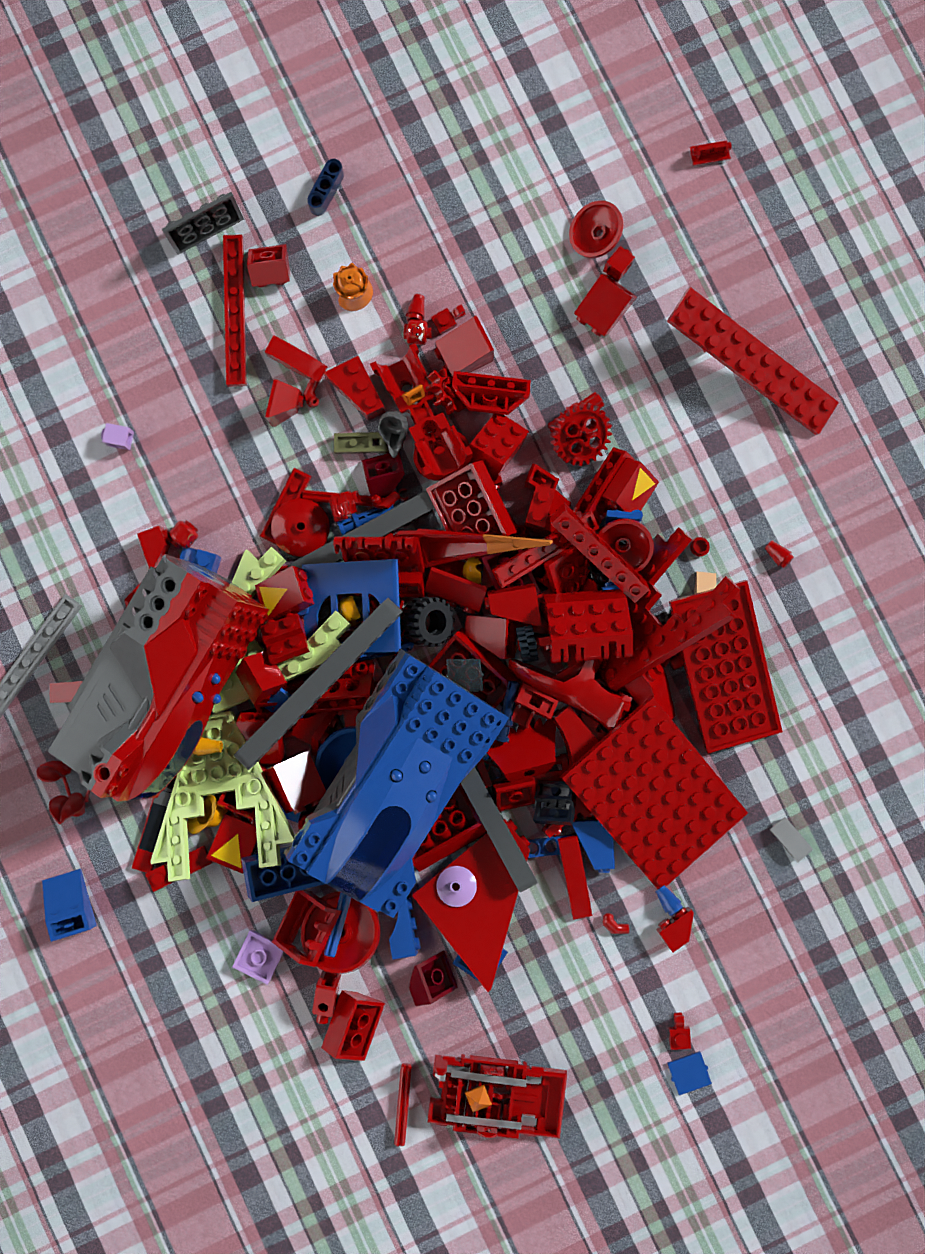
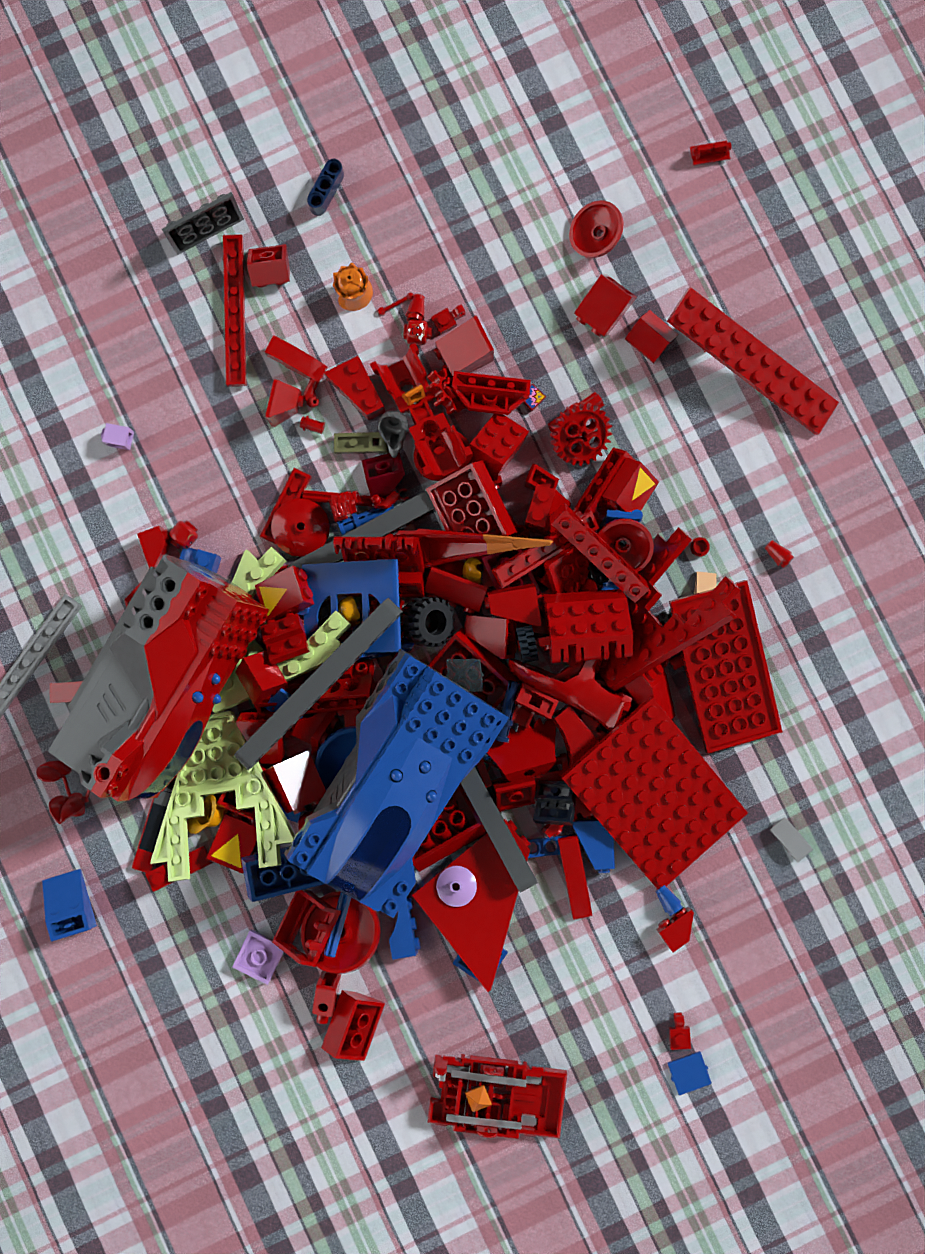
(208, 746): light orange cone -> none
(312, 425): none -> red pin
(382, 311): none -> red hinge
(403, 1102): red axle -> none
(431, 979): dark red slope -> none
(536, 397): none -> tile
(612, 926): red arm -> none
(619, 263): red brick -> none
(651, 336): none -> red slope

